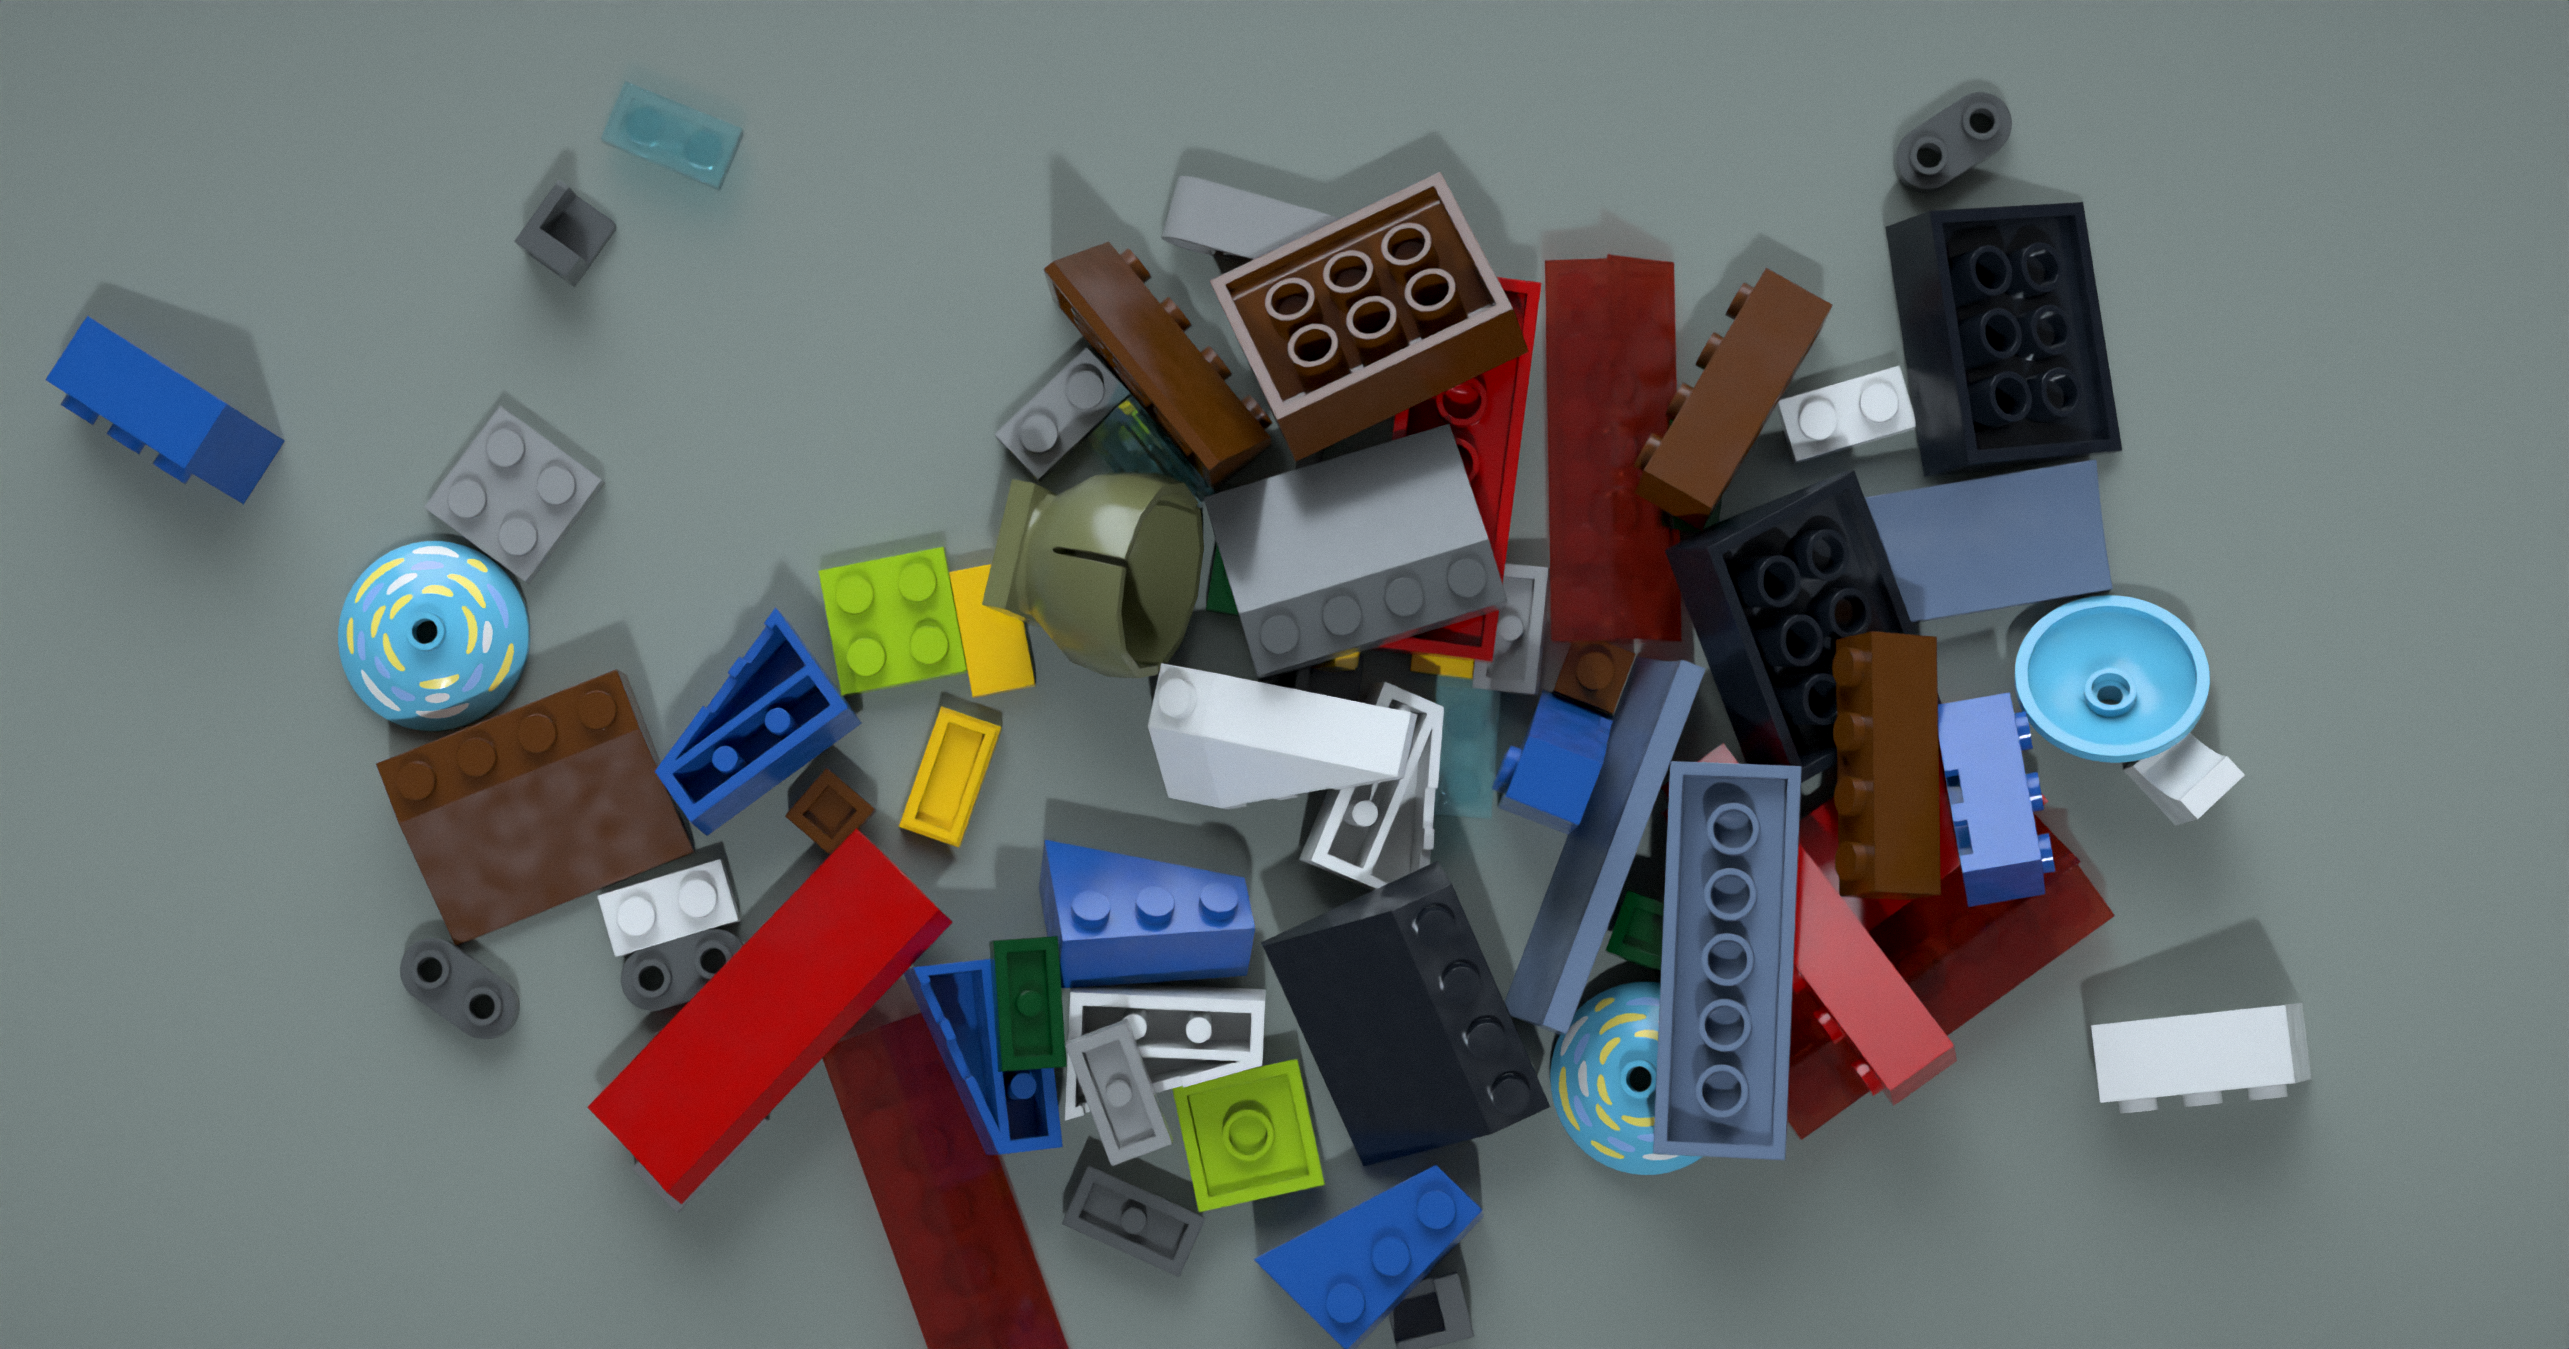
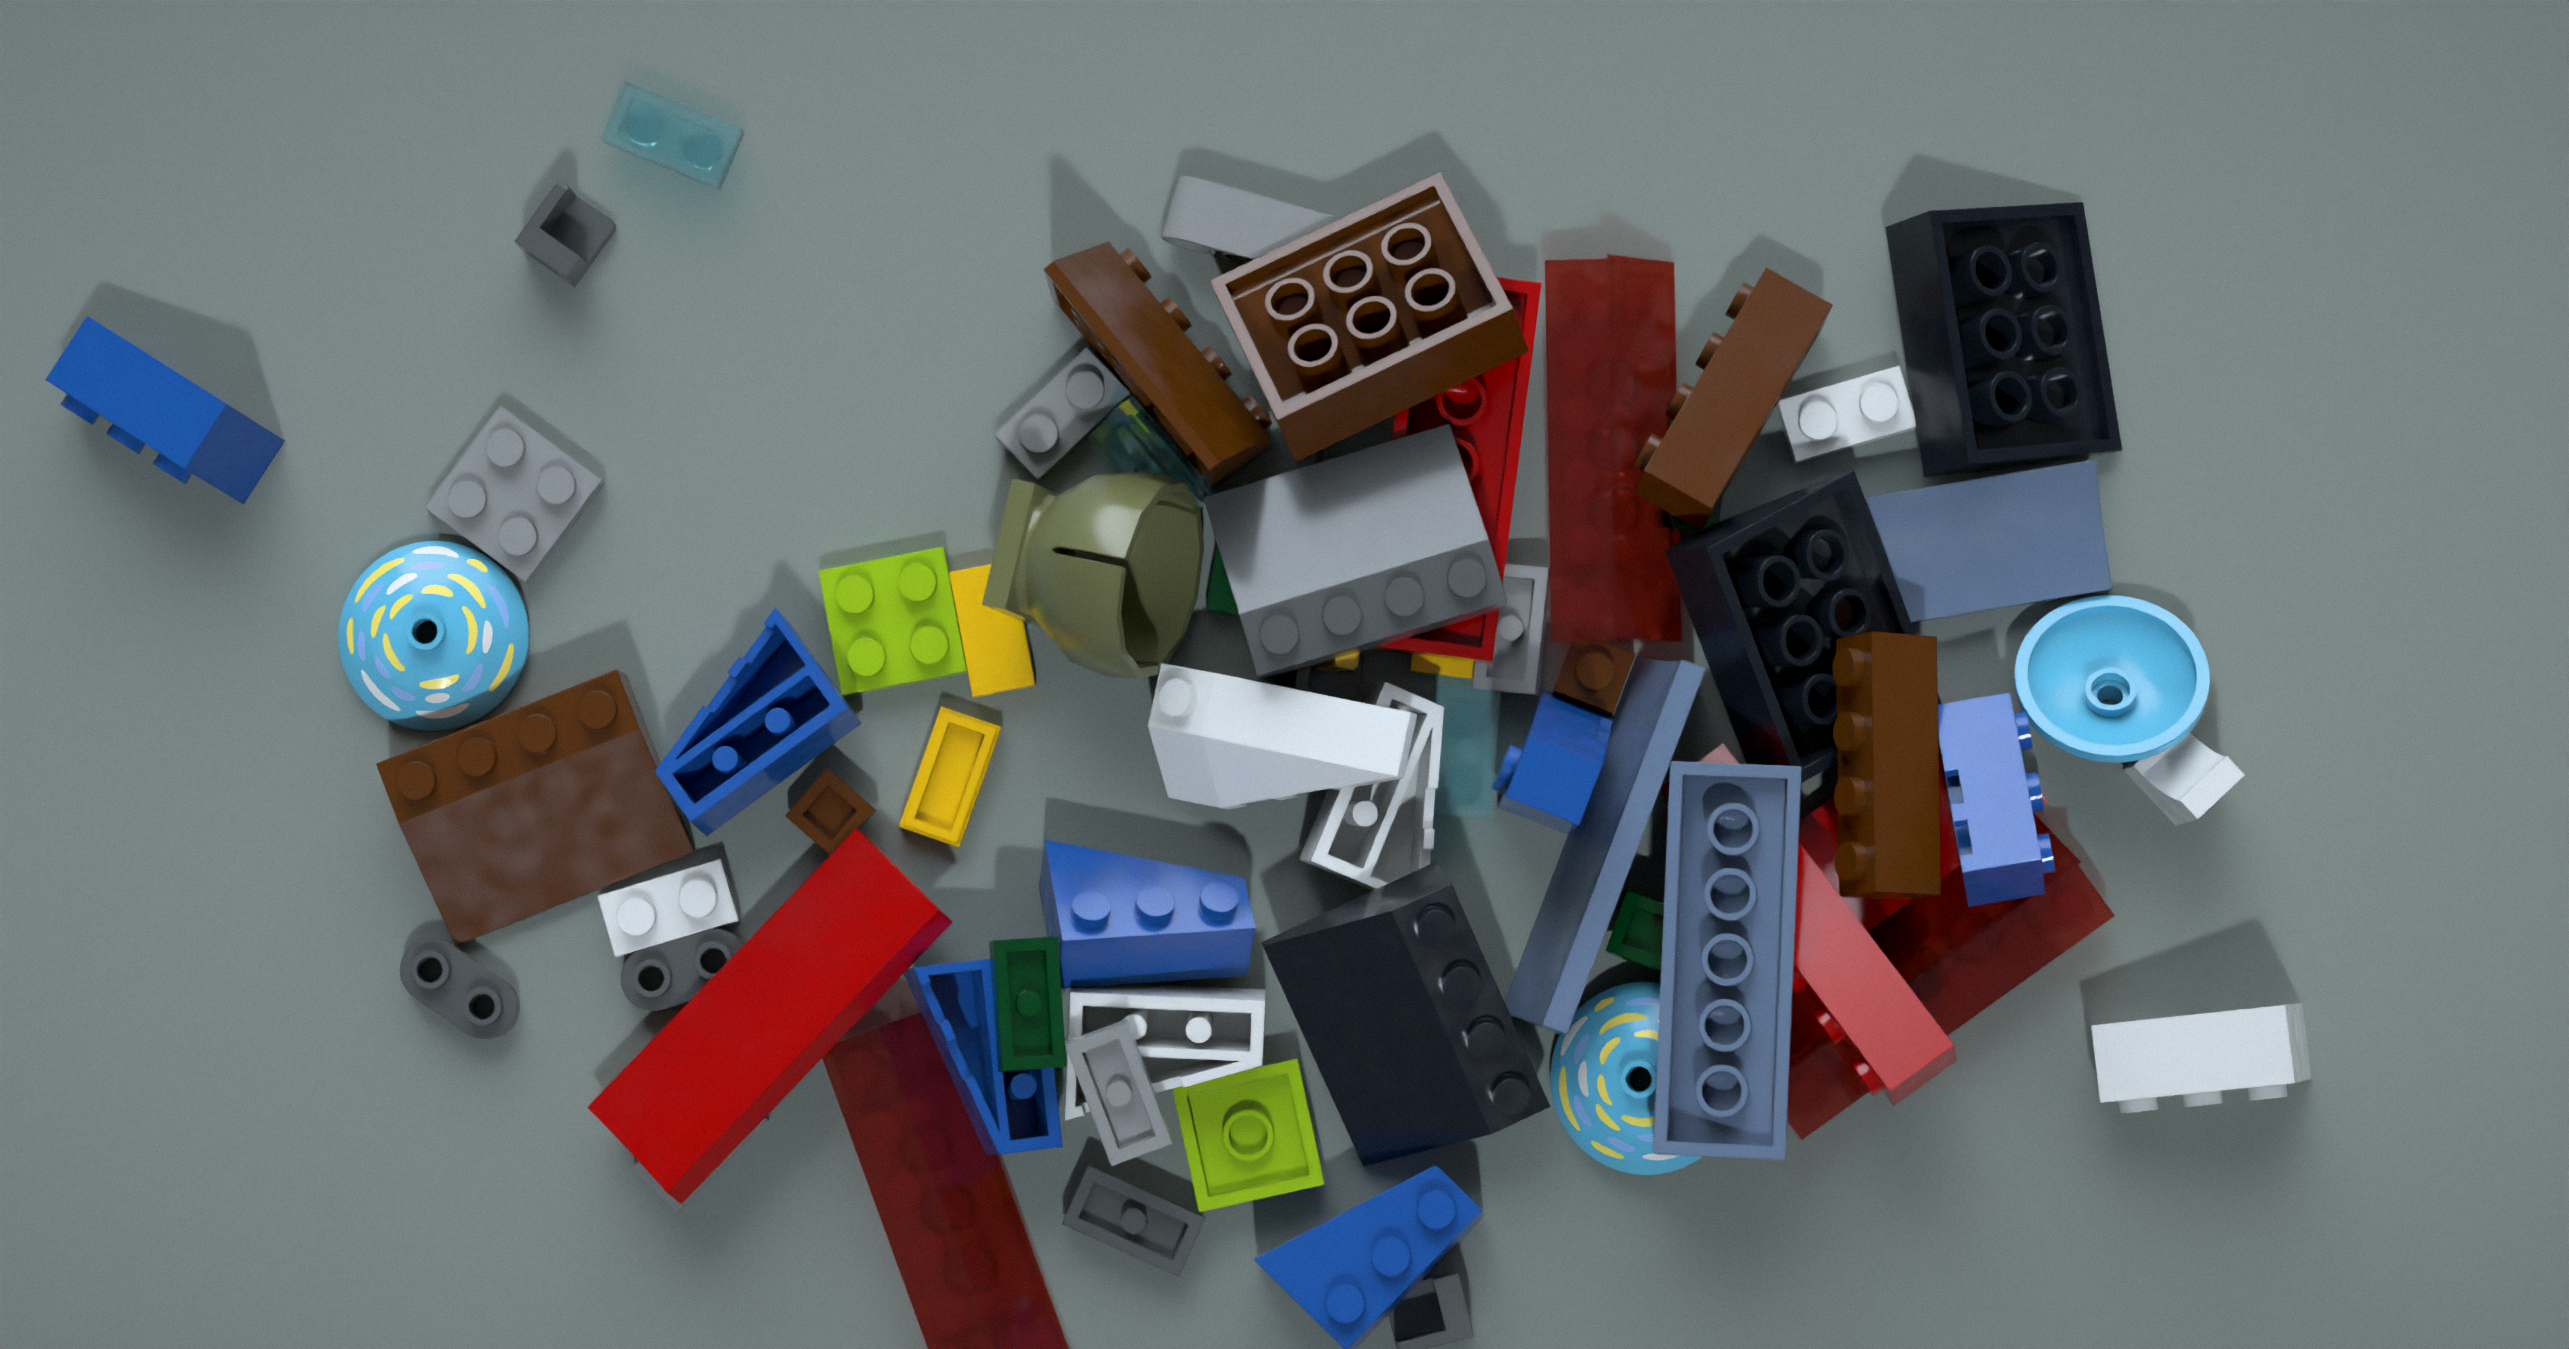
(1953, 141): dark grey plate -> none

